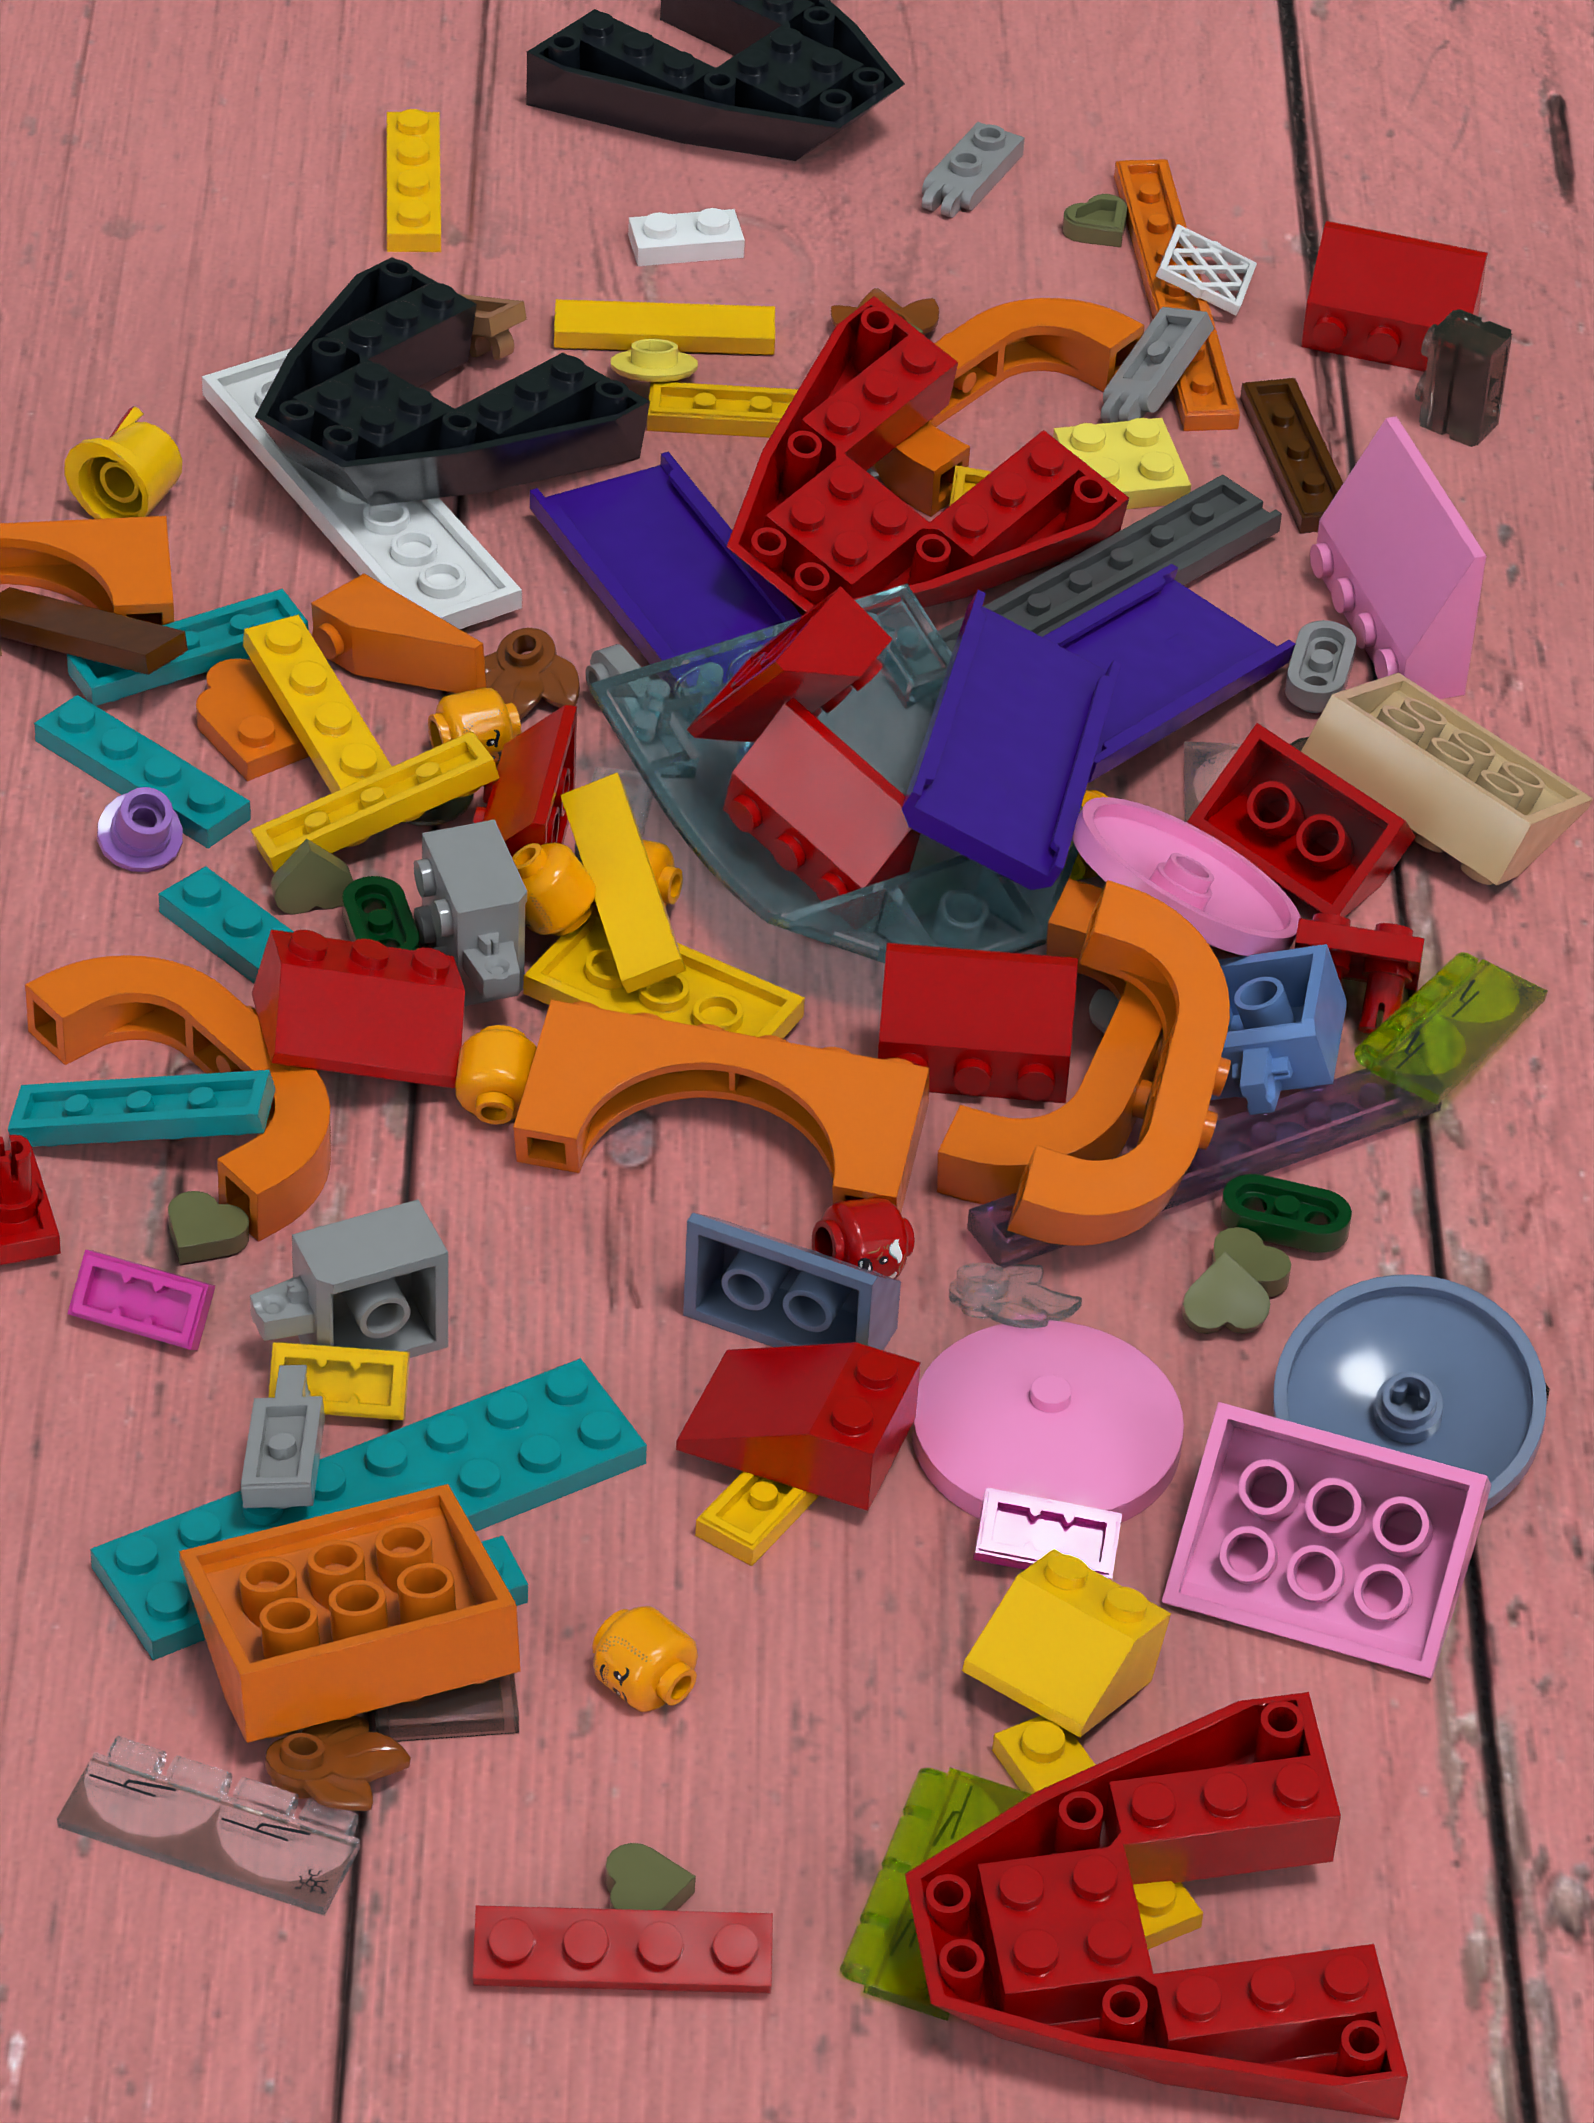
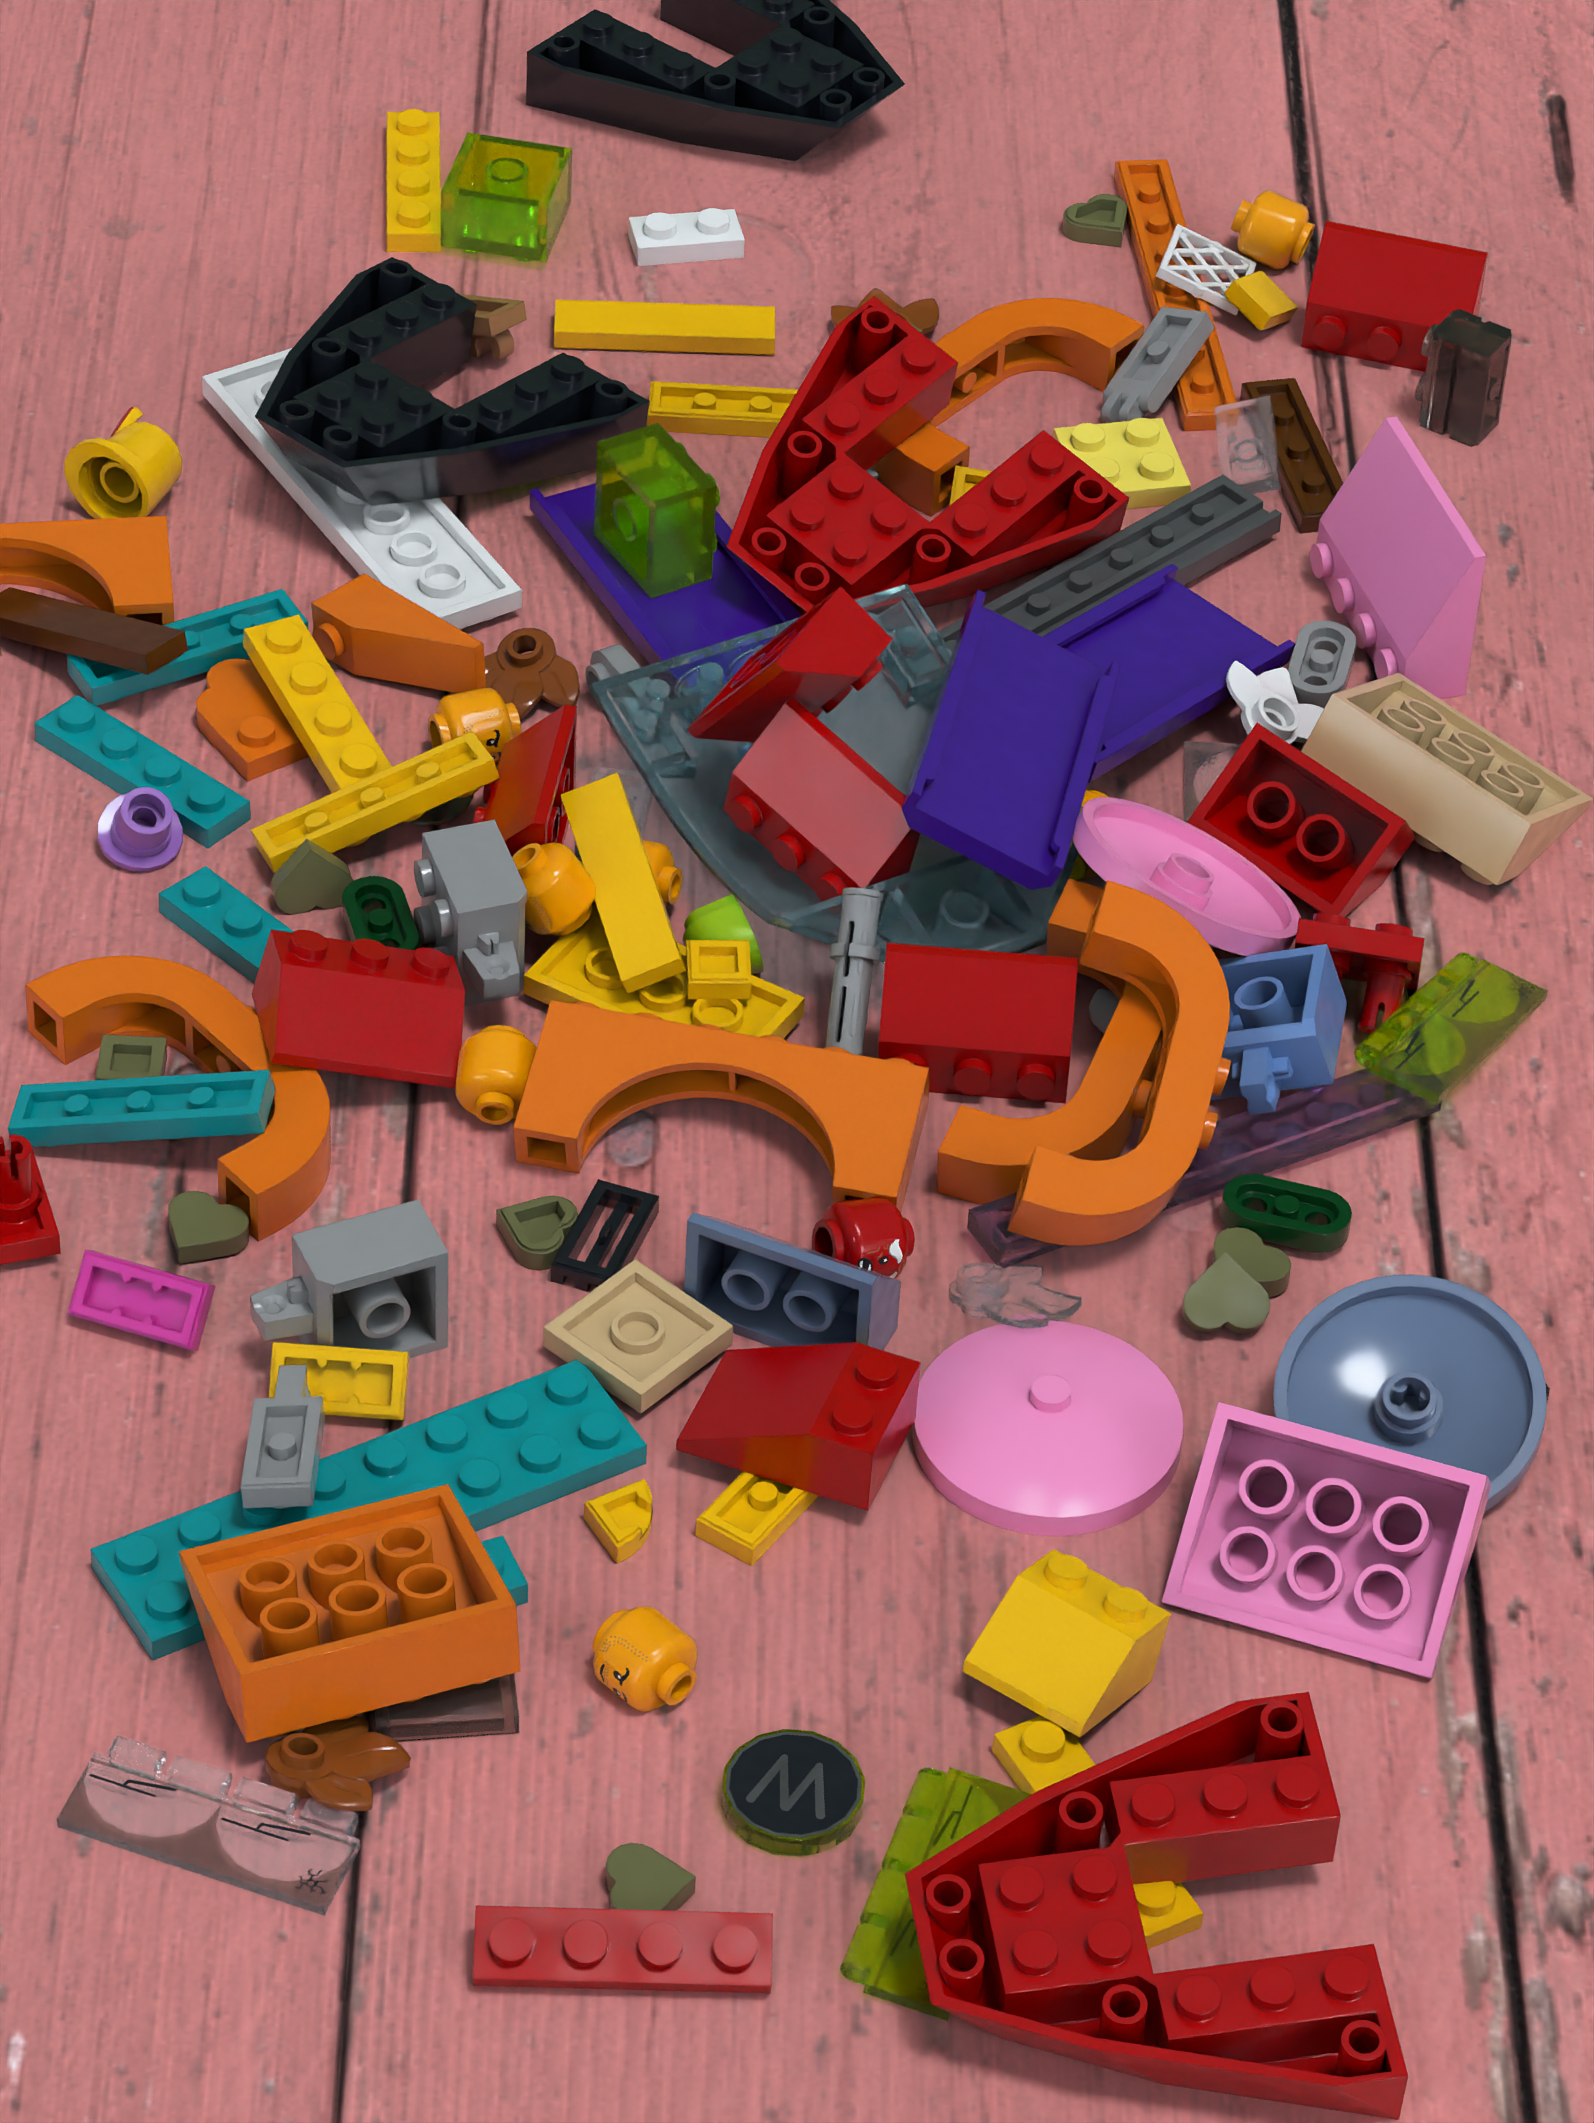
(131, 1057): none -> olive plate
(506, 197): none -> clear neon green brick
(536, 1229): none -> olive tile
(590, 1271): none -> black tile
(621, 1519): none -> yellow tile
(638, 1335): none -> tan plate
(654, 362): light yellow piece -> none
(655, 510): none -> clear neon green brick
(718, 969): none -> yellow tile
(723, 921): none -> lime piece
(793, 1792): none -> tile
(853, 969): none -> light grey pin
(971, 169): light grey hinge -> none
(1024, 1528): plate -> none
(1248, 444): none -> clear plate
(1260, 300): none -> yellow tile
(1271, 703): none -> white plate
(1273, 230): none -> light orange head

